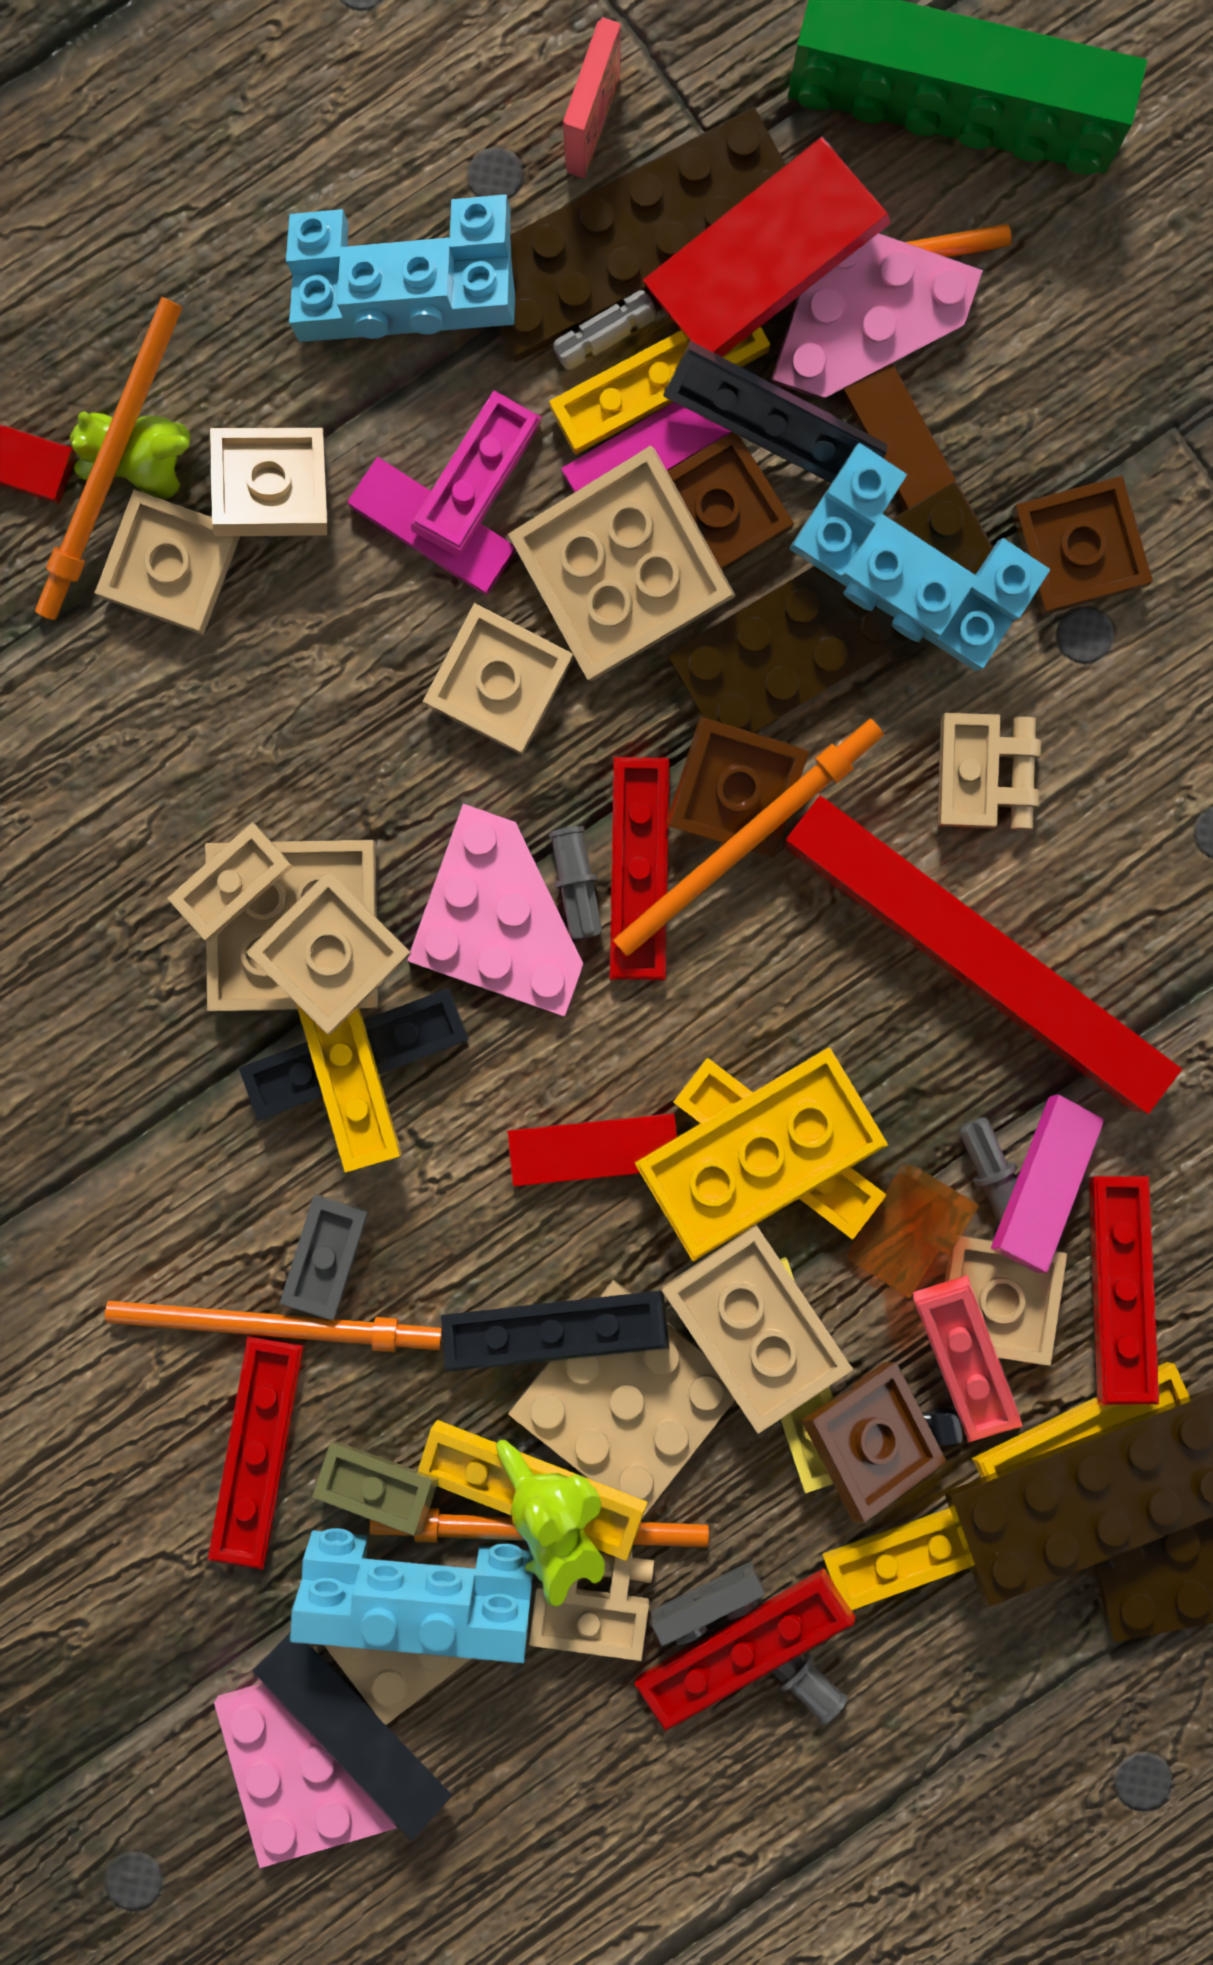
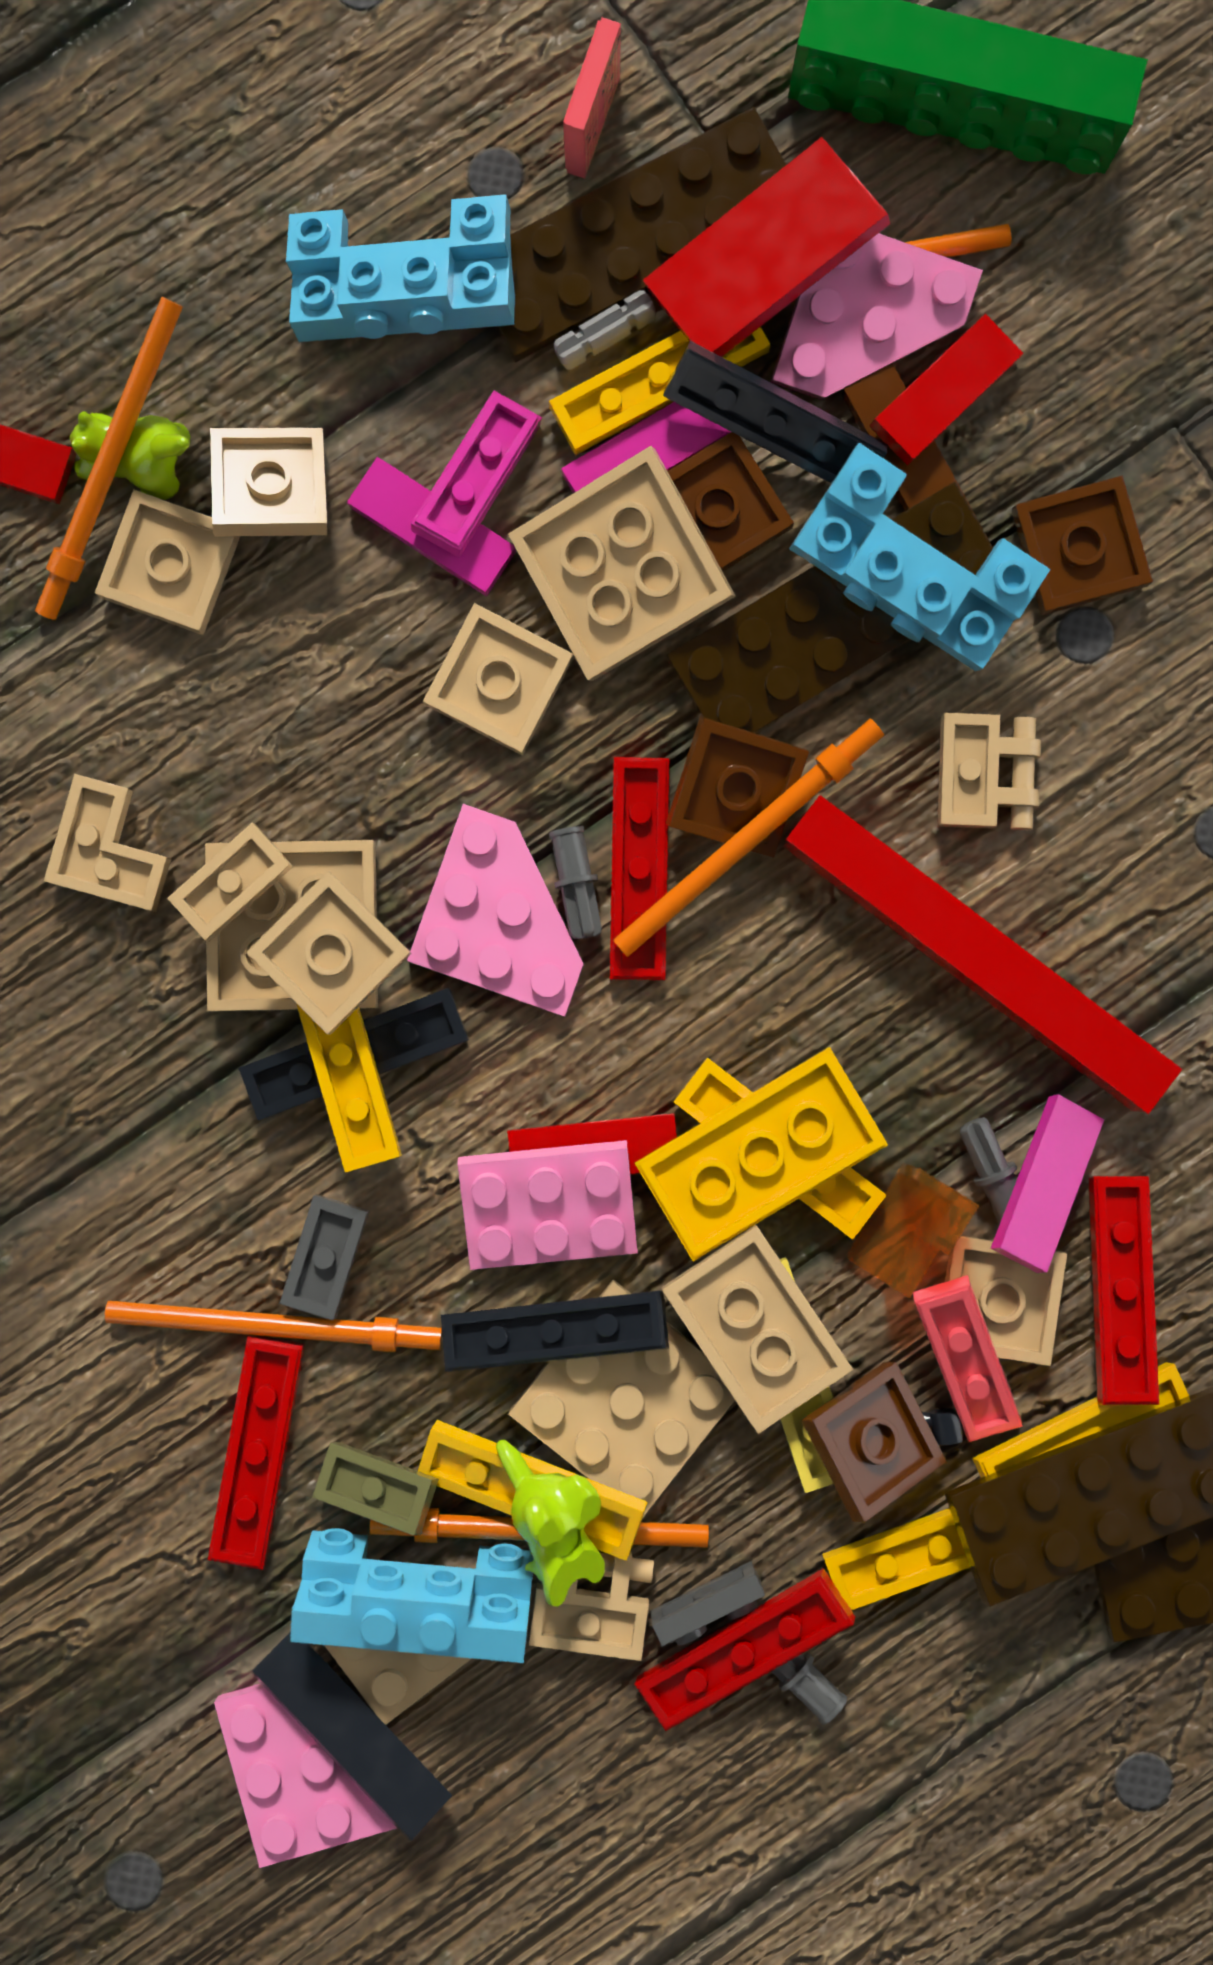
(88, 850): none -> tan plate
(547, 1205): none -> bright pink plate
(946, 389): none -> red tile

